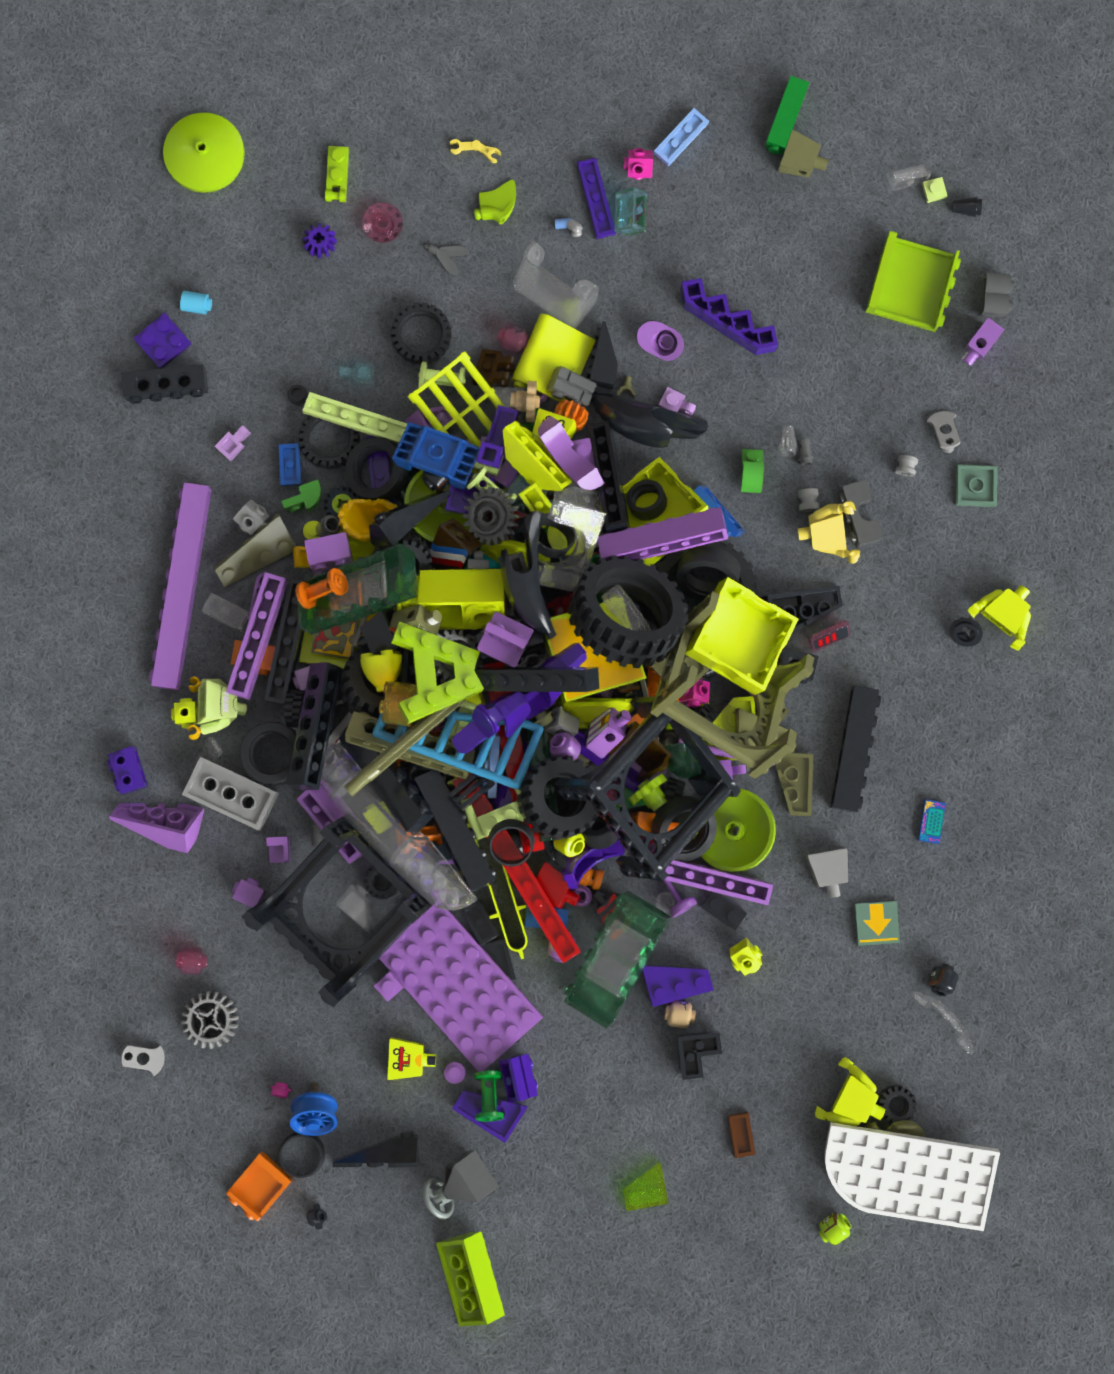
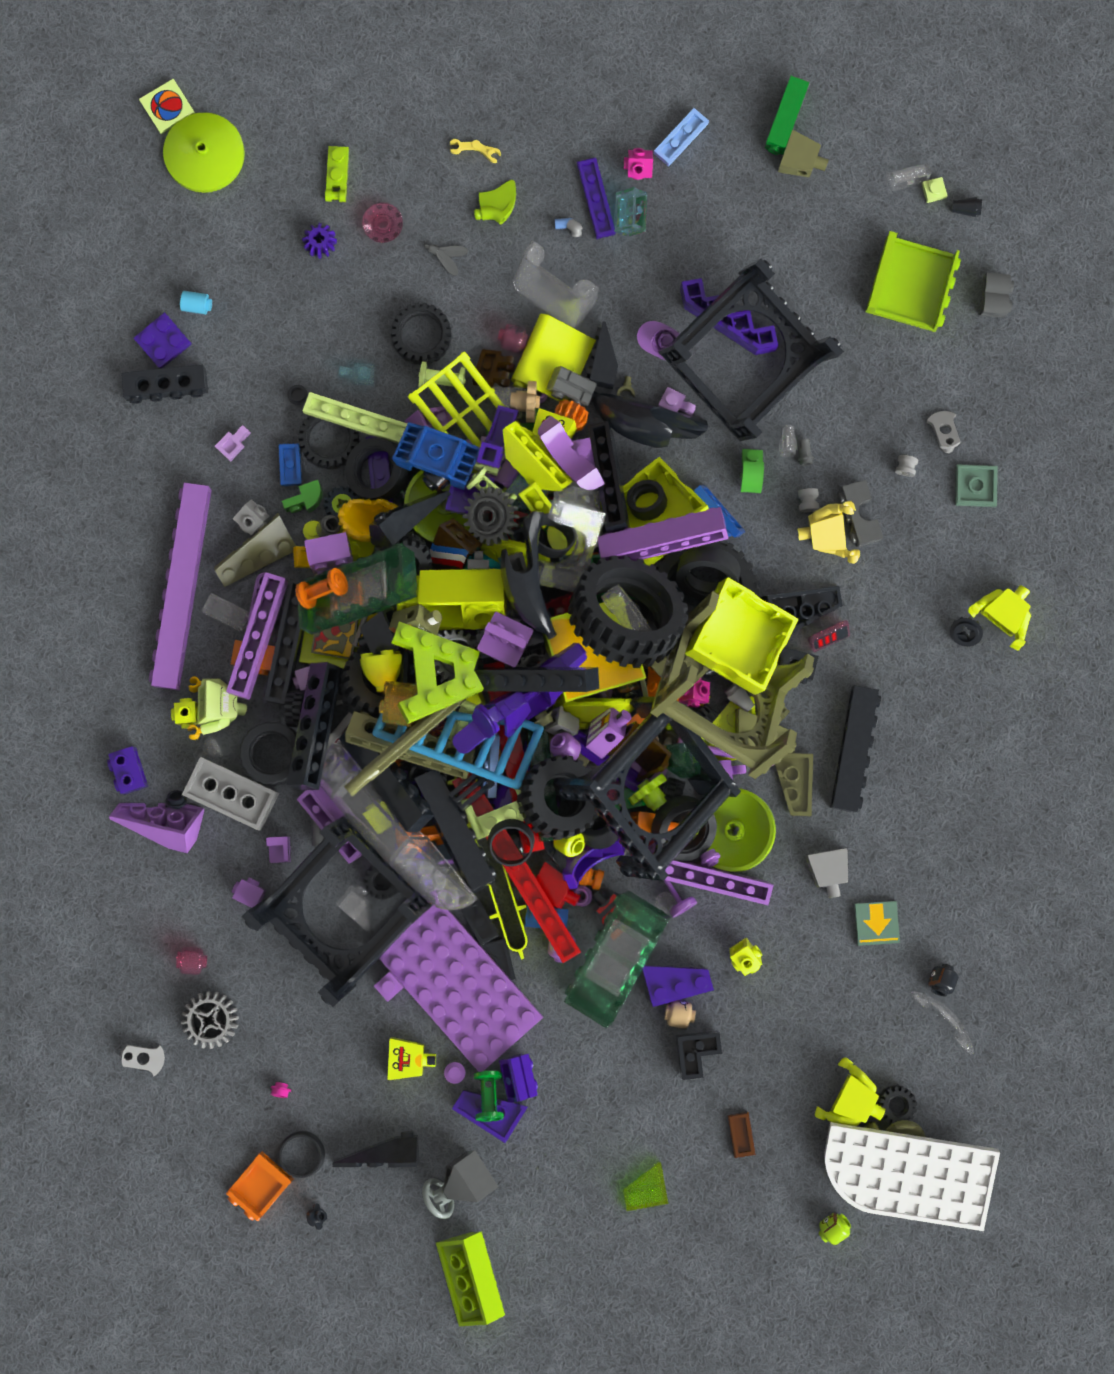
(166, 106): none -> tile
(176, 800): none -> black plate
(313, 1112): blue wheel -> none
(710, 858): none -> medium lavender plate
(724, 910): black plate -> none
(739, 697): none -> light grey cone
(815, 352): none -> black arch
(931, 821): tile -> none
(987, 336): medium lavender torso -> none

